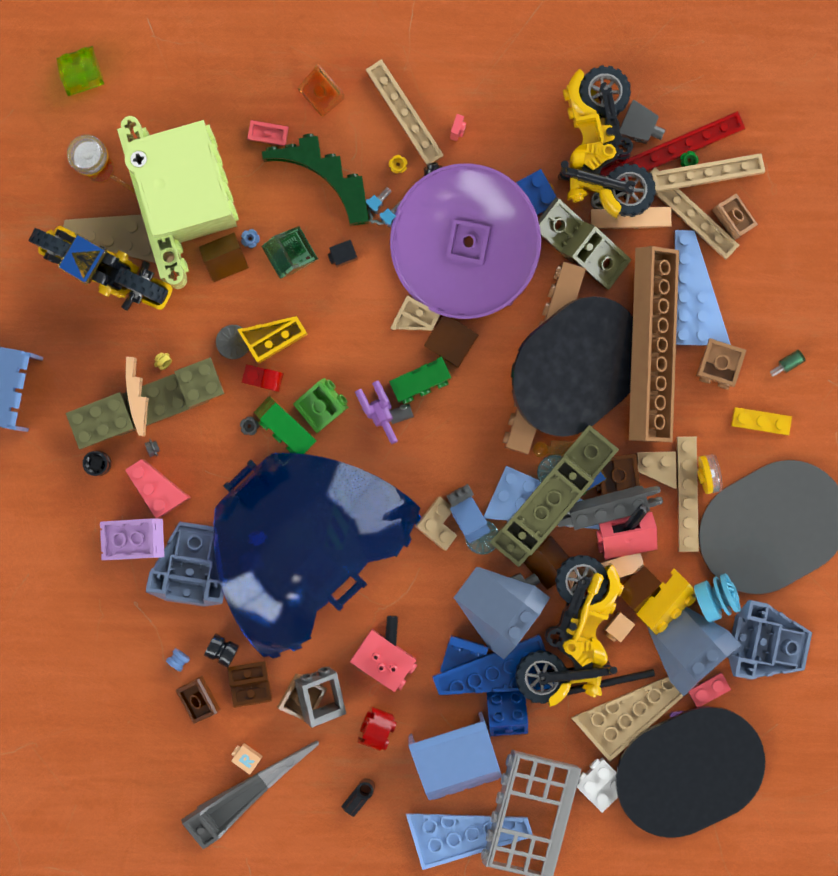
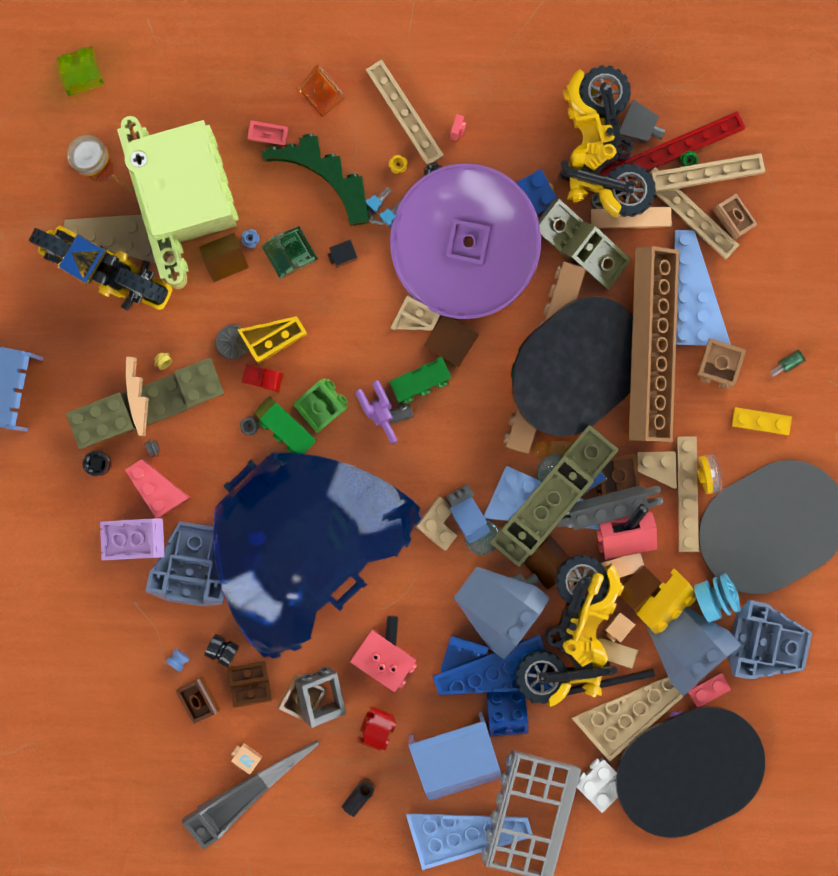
(619, 653): none -> tan slope

